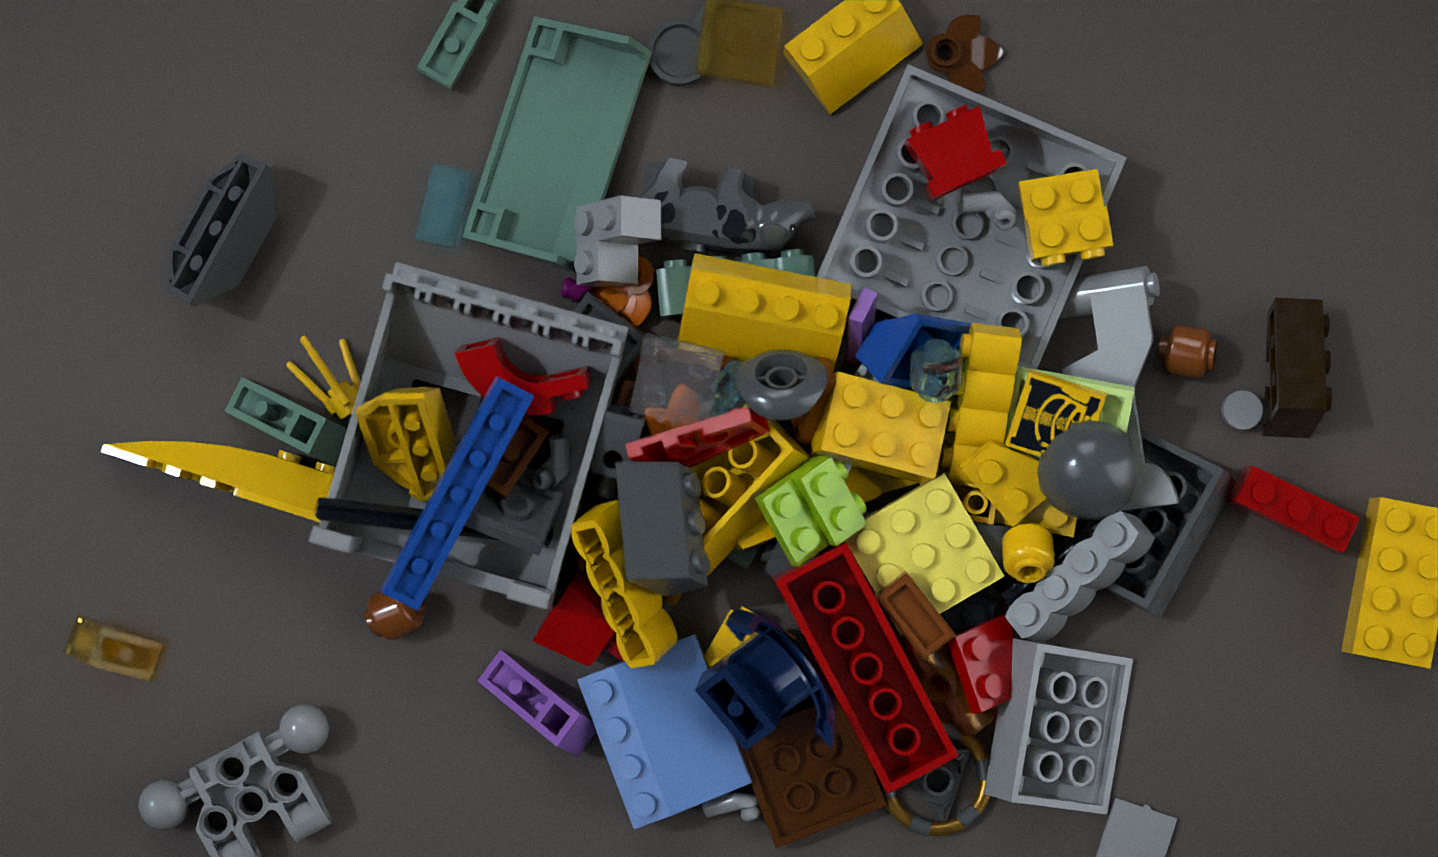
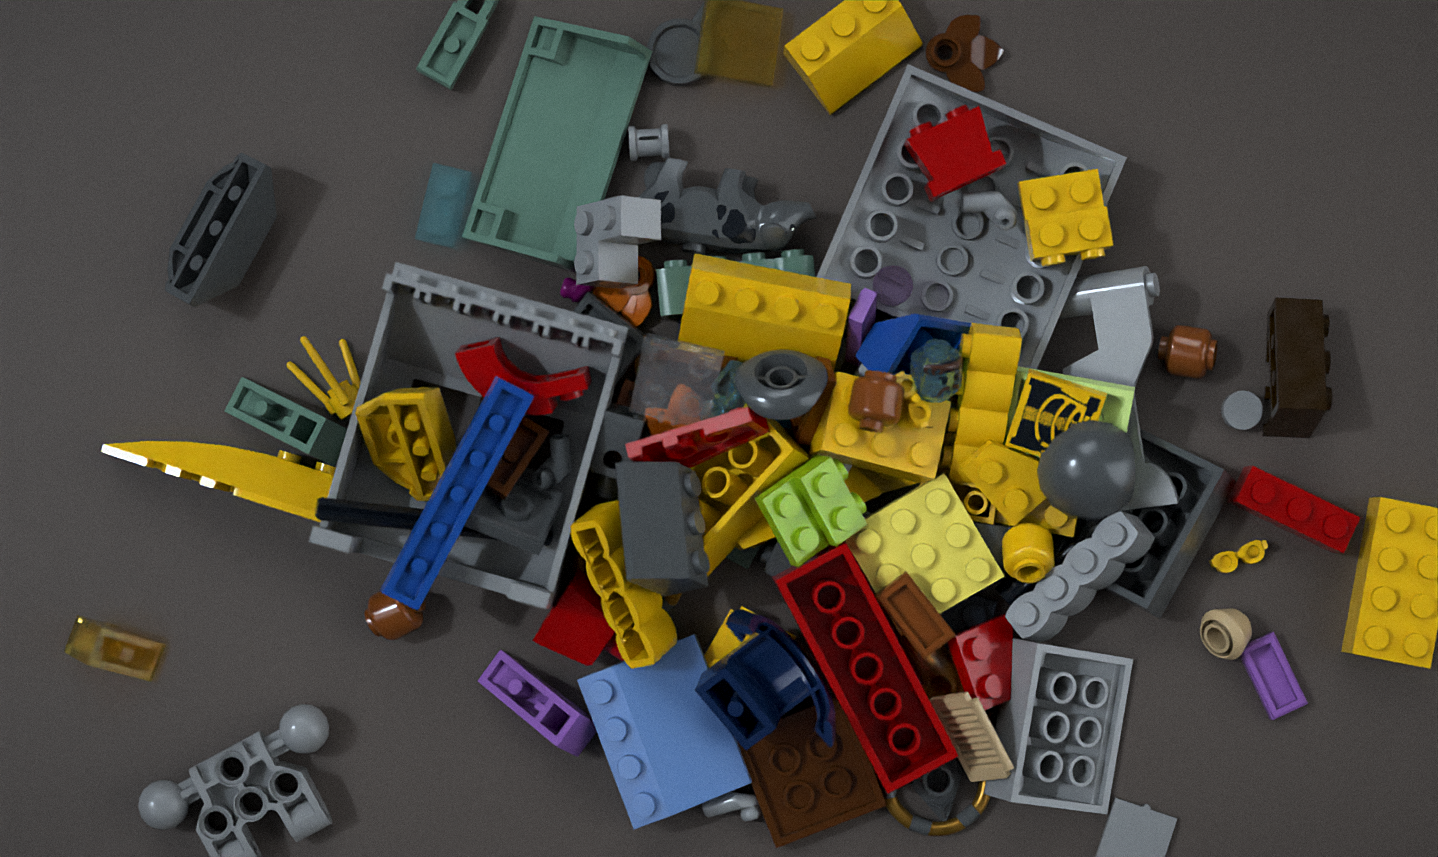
(648, 142): none -> light grey bush
(876, 400): none -> dark orange head
(892, 285): none -> clear purple tile
(916, 411): none -> yellow piece
(972, 737): none -> tan window
(1225, 632): none -> tan cone
(1249, 553): none -> yellow piece
(1272, 676): none -> medium lavender tile

